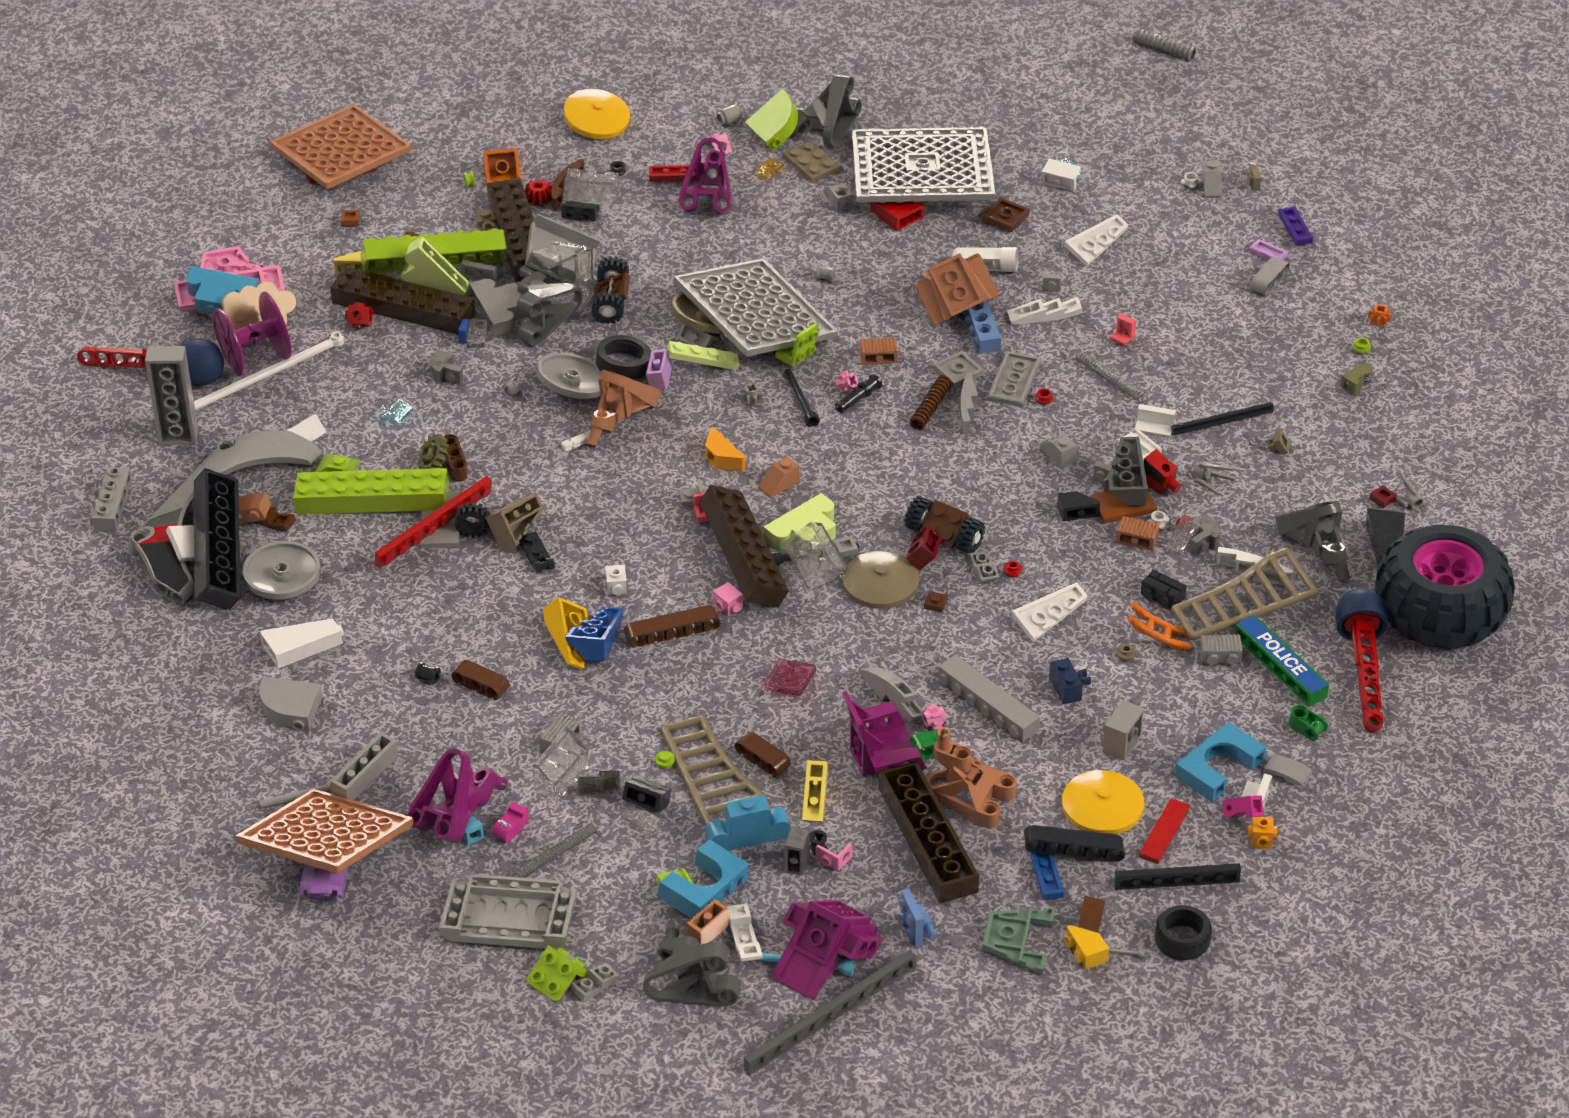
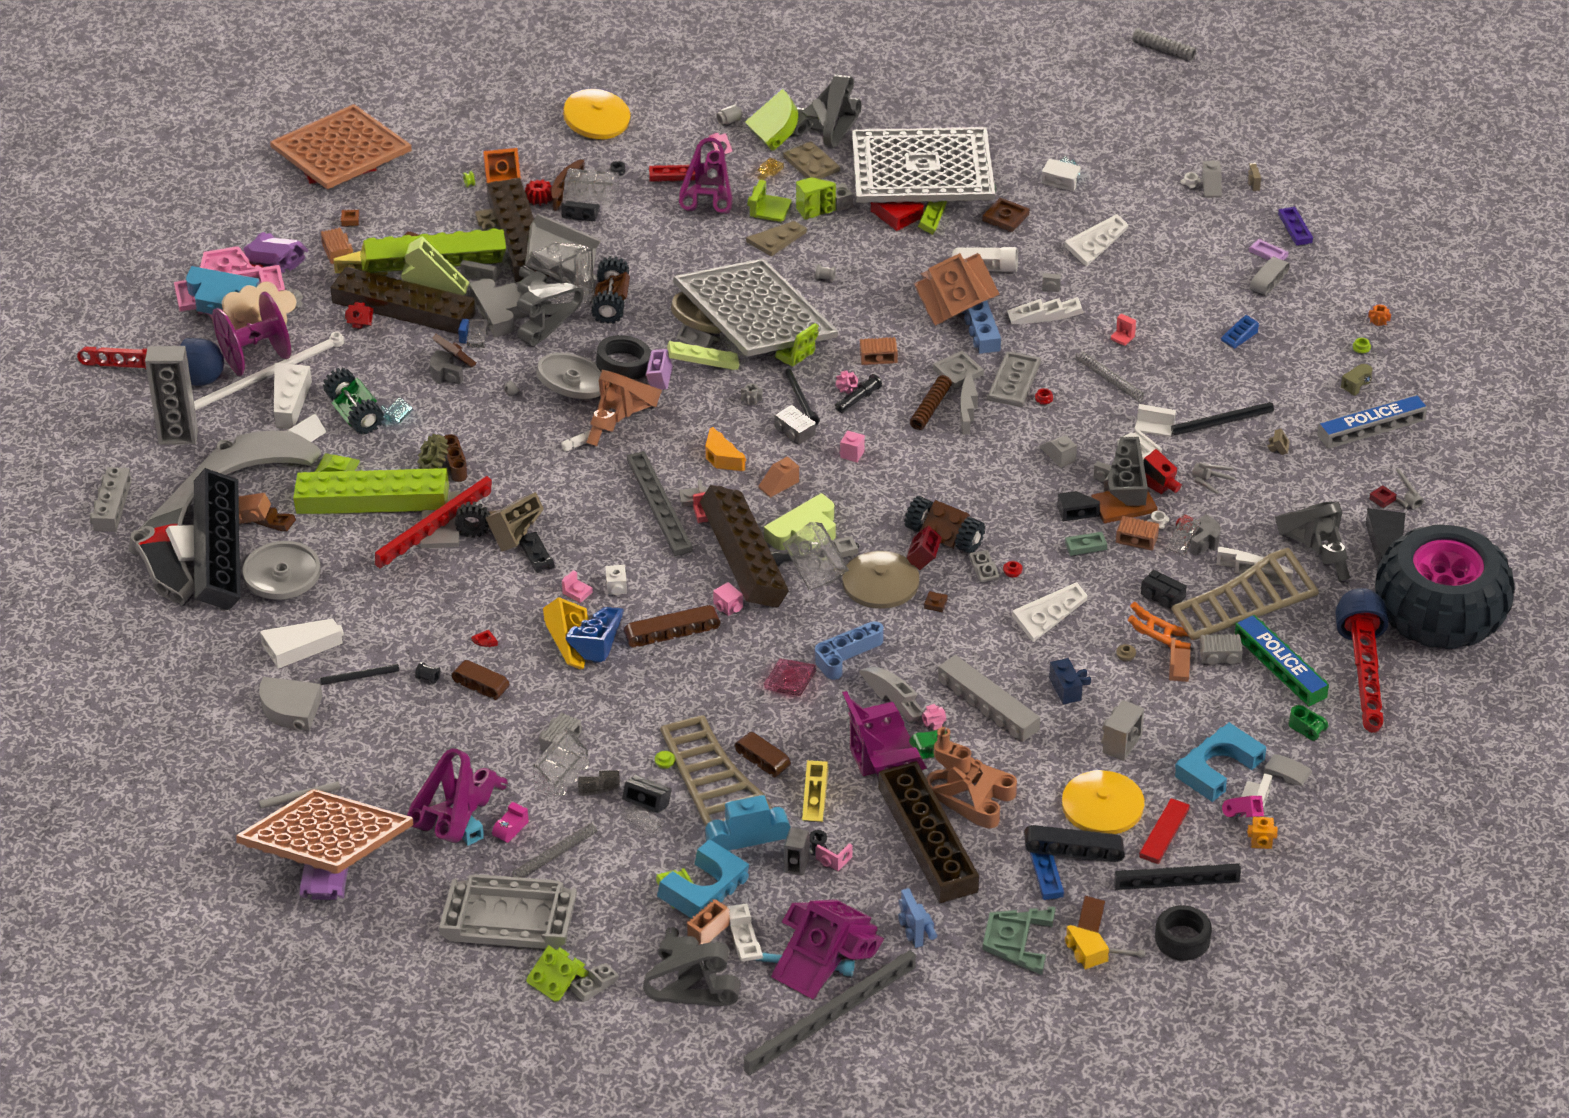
(275, 251): none -> medium lavender brick
(290, 392): none -> white wedge
(335, 244): none -> nougat brick
(353, 401): none -> plate
(359, 674): none -> black bar
(365, 767): light grey brick -> none
(454, 349): none -> reddish brown plate
(485, 638): none -> red tile
(574, 588): none -> bright pink bracket
(659, 503): none -> dark grey plate
(767, 206): none -> lime bracket
(777, 238): none -> dark tan wing
(795, 424): none -> brick
(815, 197): none -> lime slope
(832, 652): none -> medium blue beam
(852, 446): none -> bright pink brick
(931, 216): none -> lime plate
(1086, 543): none -> sand green plate
(1179, 663): none -> nougat panel
(1245, 327): none -> blue slope
(1372, 421): none -> brick

